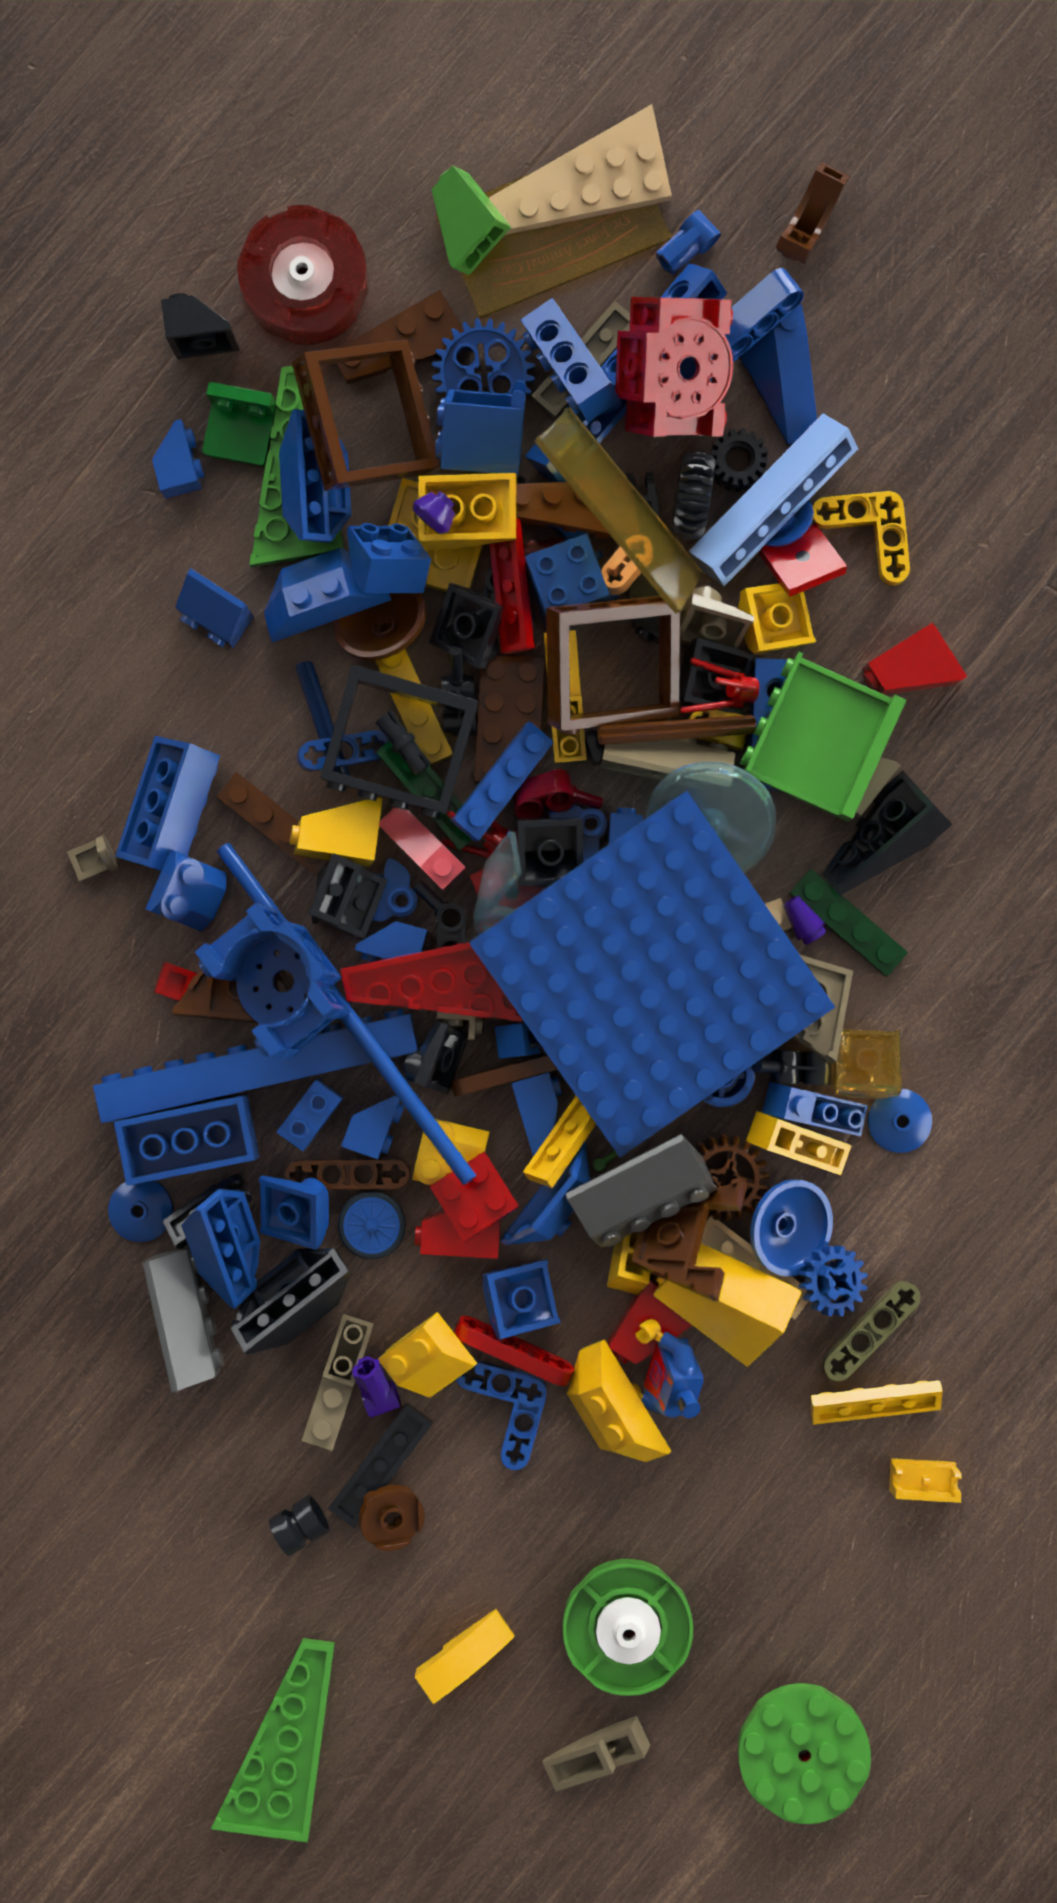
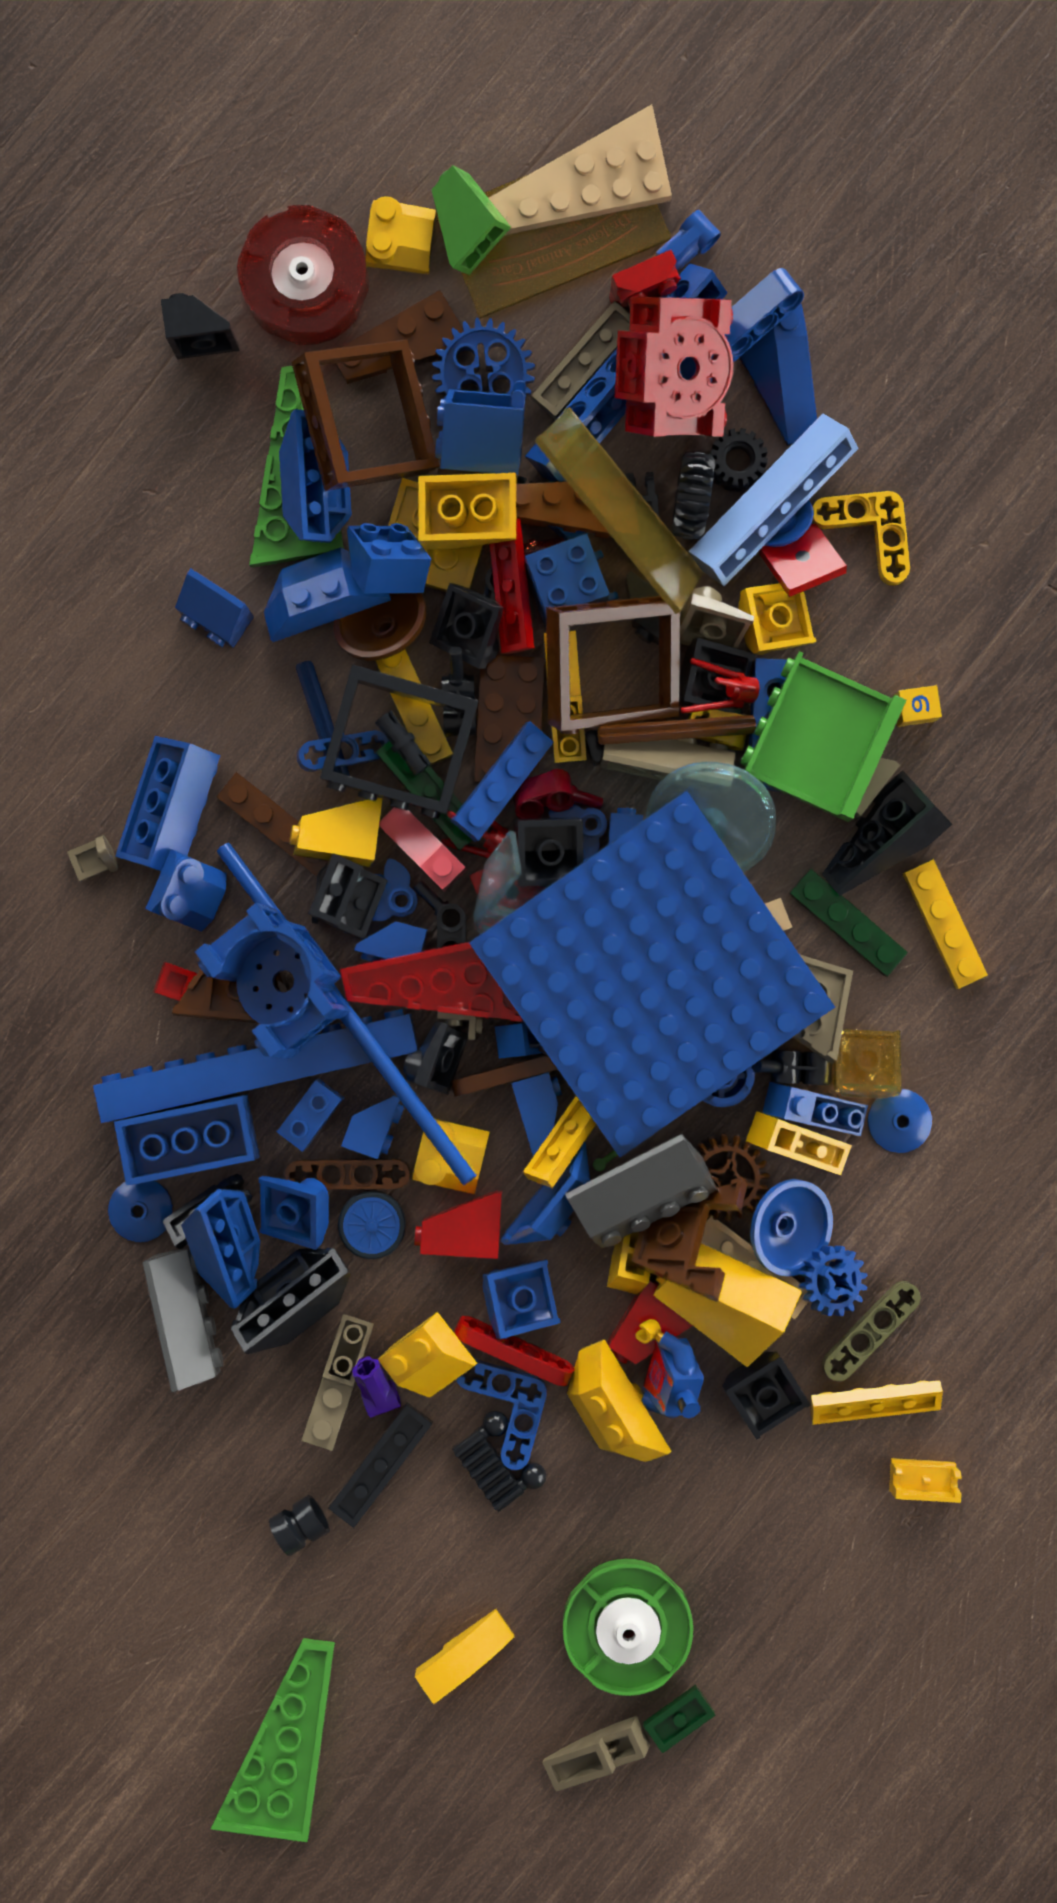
(175, 463): blue slope -> none
(239, 424): green bracket -> none
(381, 1503): reddish brown plate -> none
(399, 236): none -> yellow slope
(435, 511): dark purple cone -> none
(478, 1202): red plate -> none
(487, 1467): none -> black gear
(569, 360): blue brick -> none
(620, 563): light nougat beam -> none
(647, 279): none -> red slope
(679, 1718): none -> dark green plate
(765, 1393): none -> black slope
(803, 1753): bright green piece -> none
(804, 920): dark purple cone -> none
(812, 213): reddish brown arch -> none
(914, 665): red slope -> none
(920, 707): none -> yellow brick
(945, 924): none -> yellow plate

